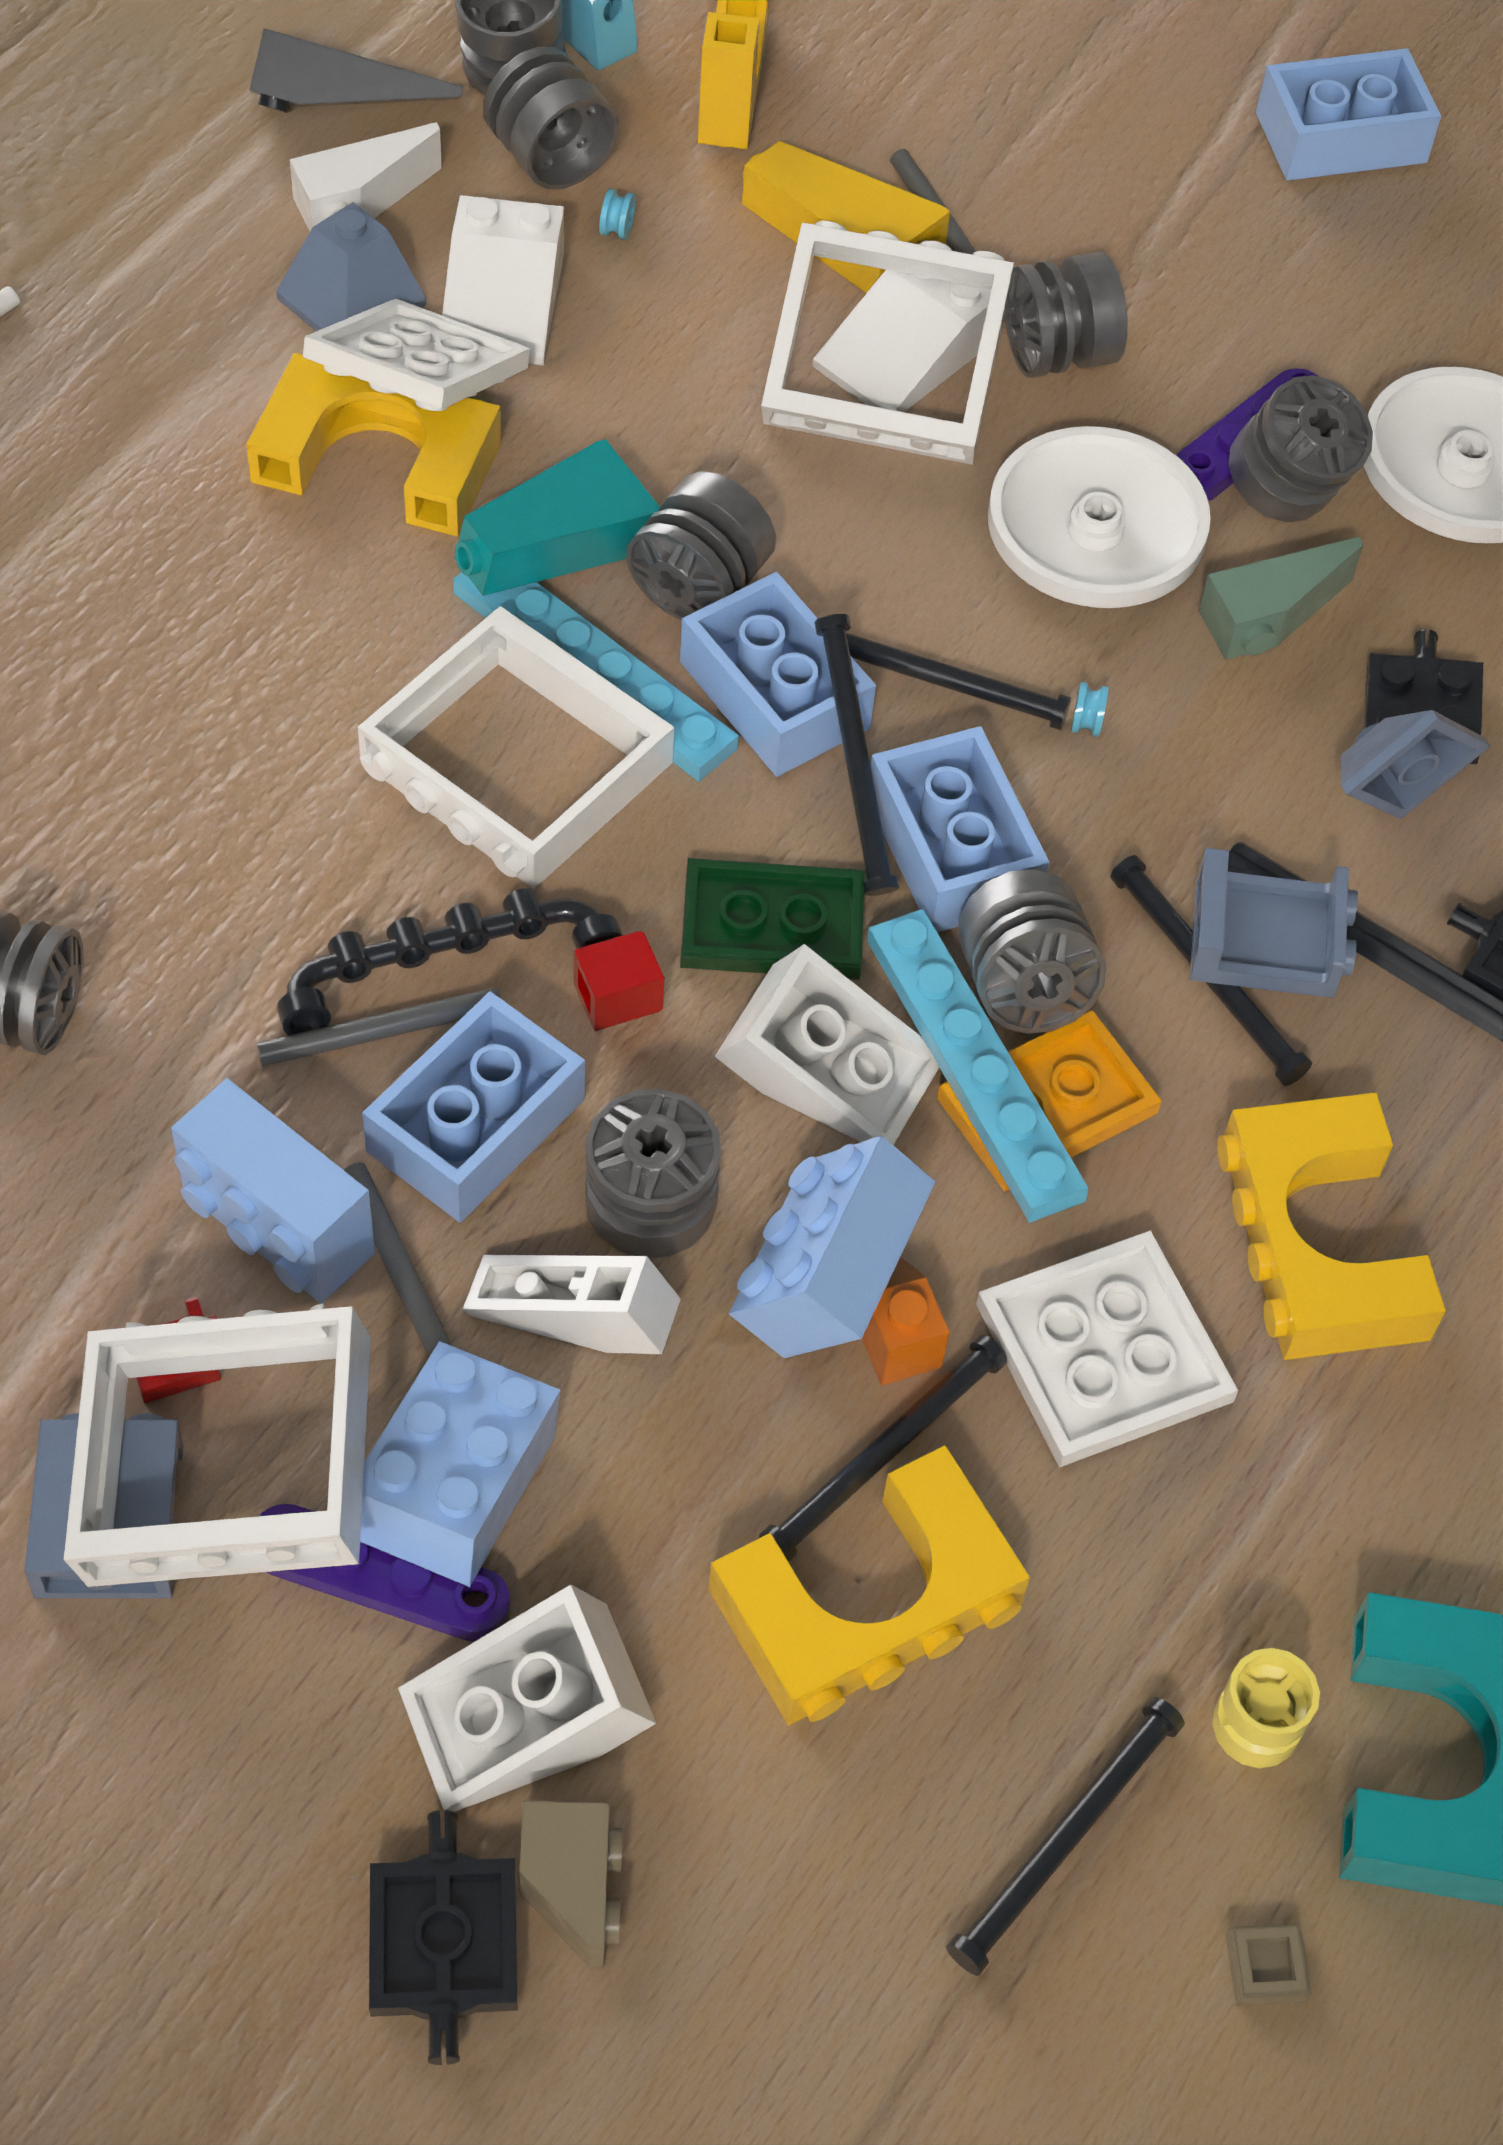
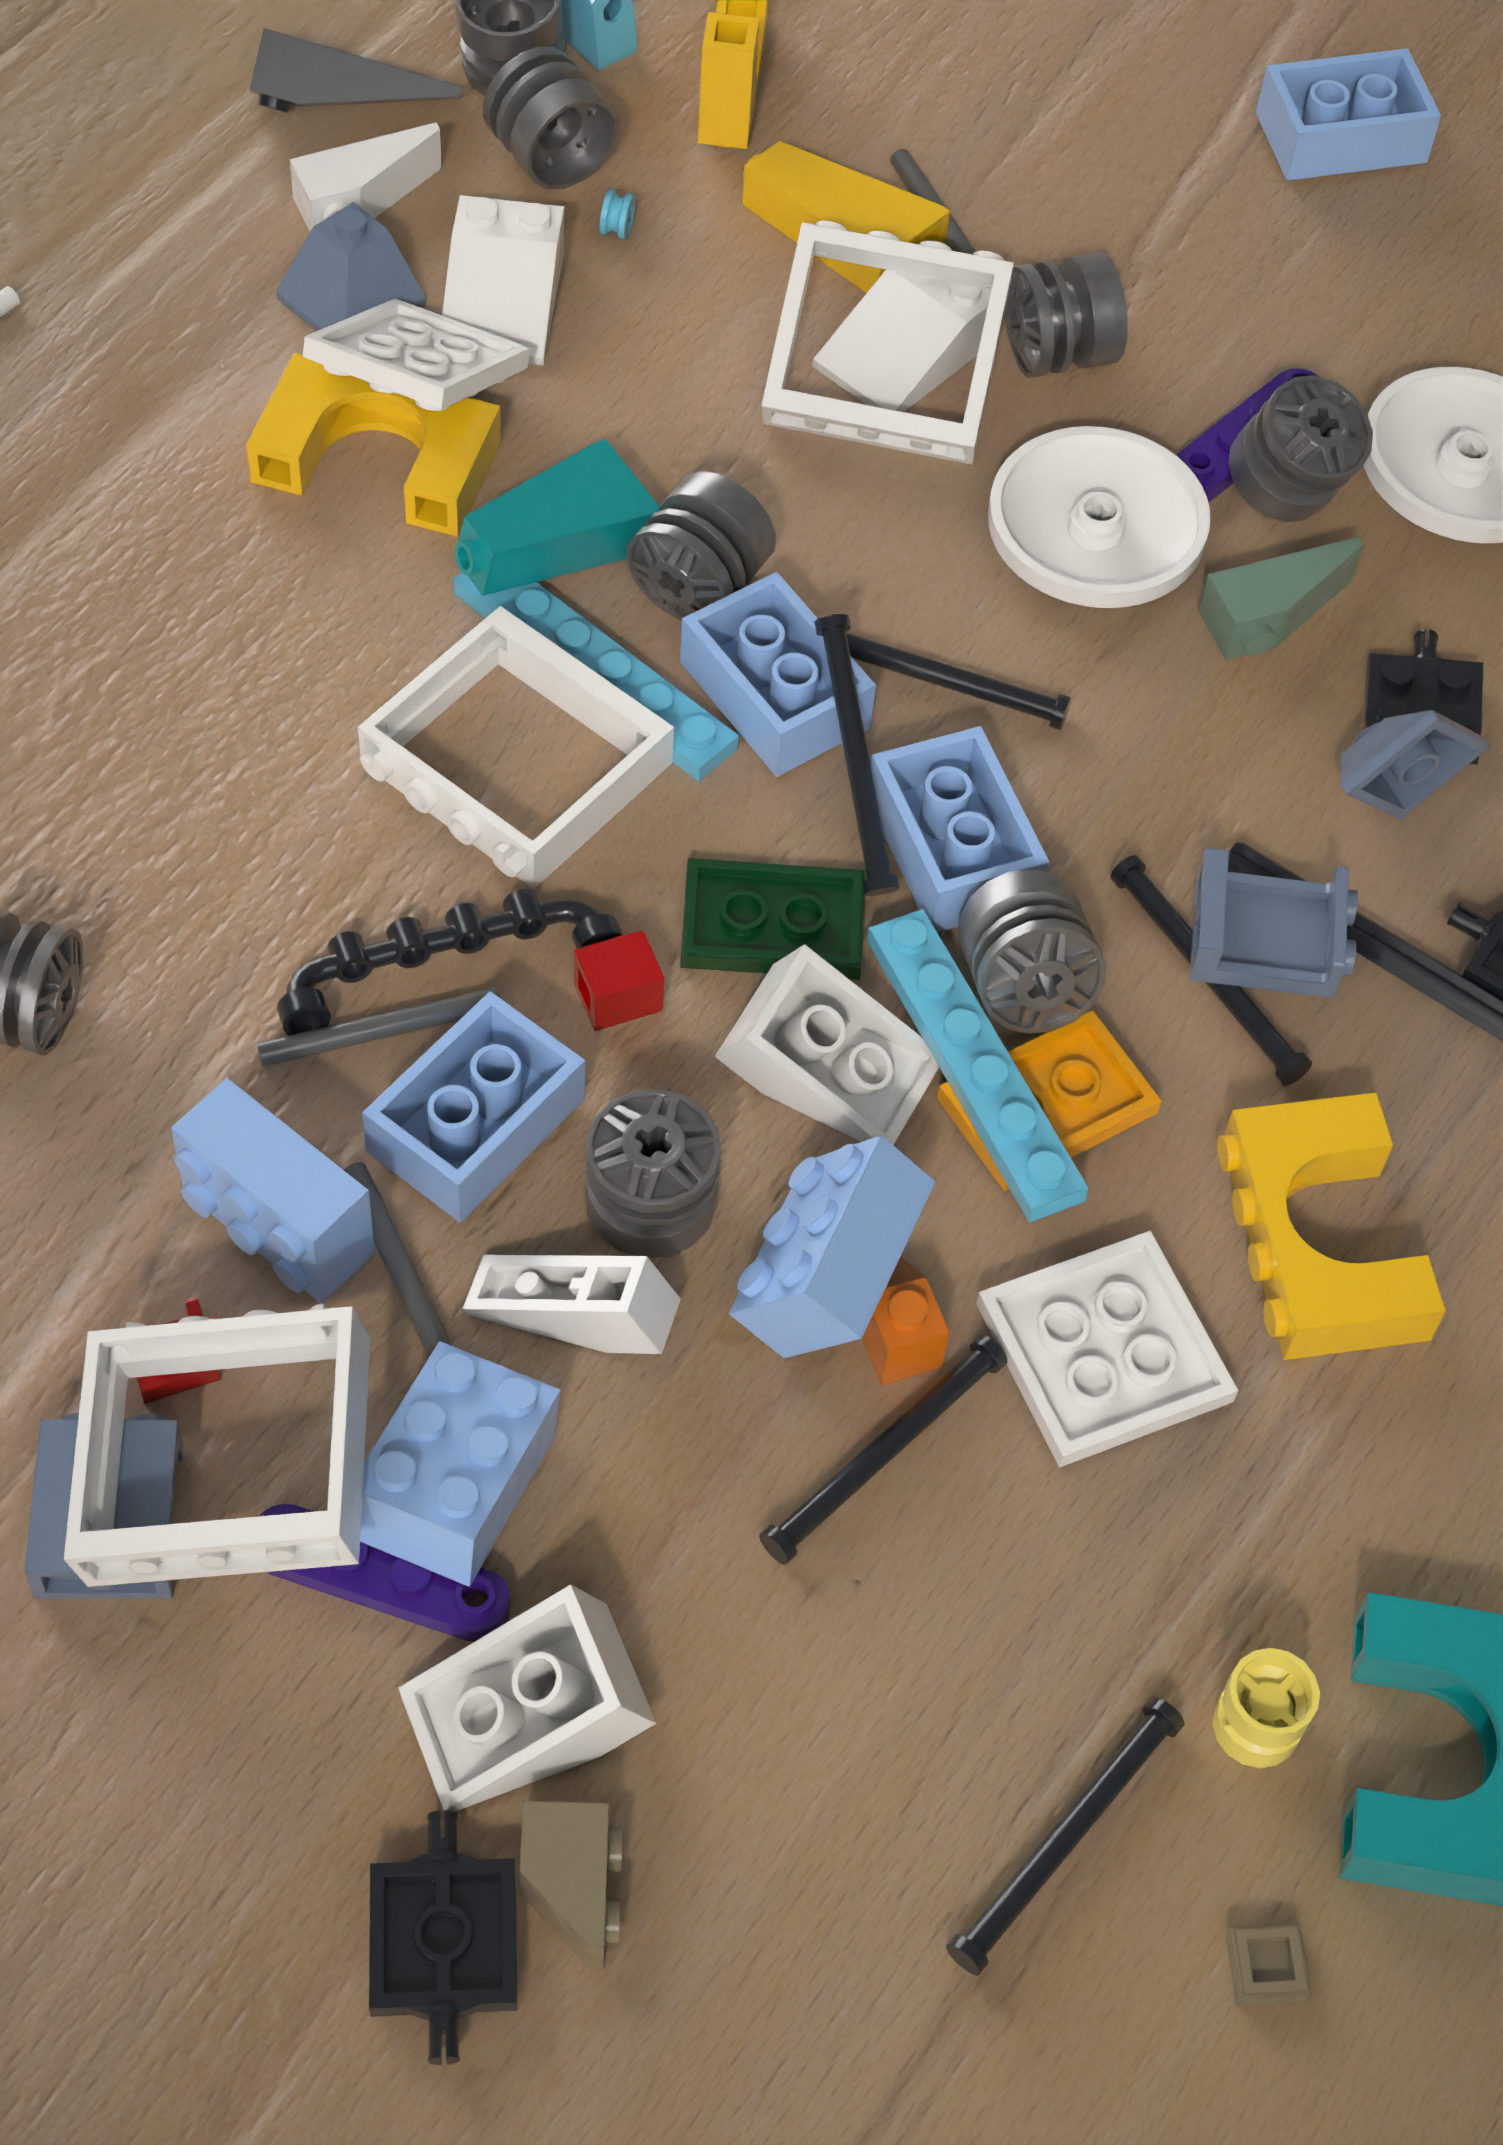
(818, 1659): yellow arch -> none
(1089, 709): medium azure bush -> none

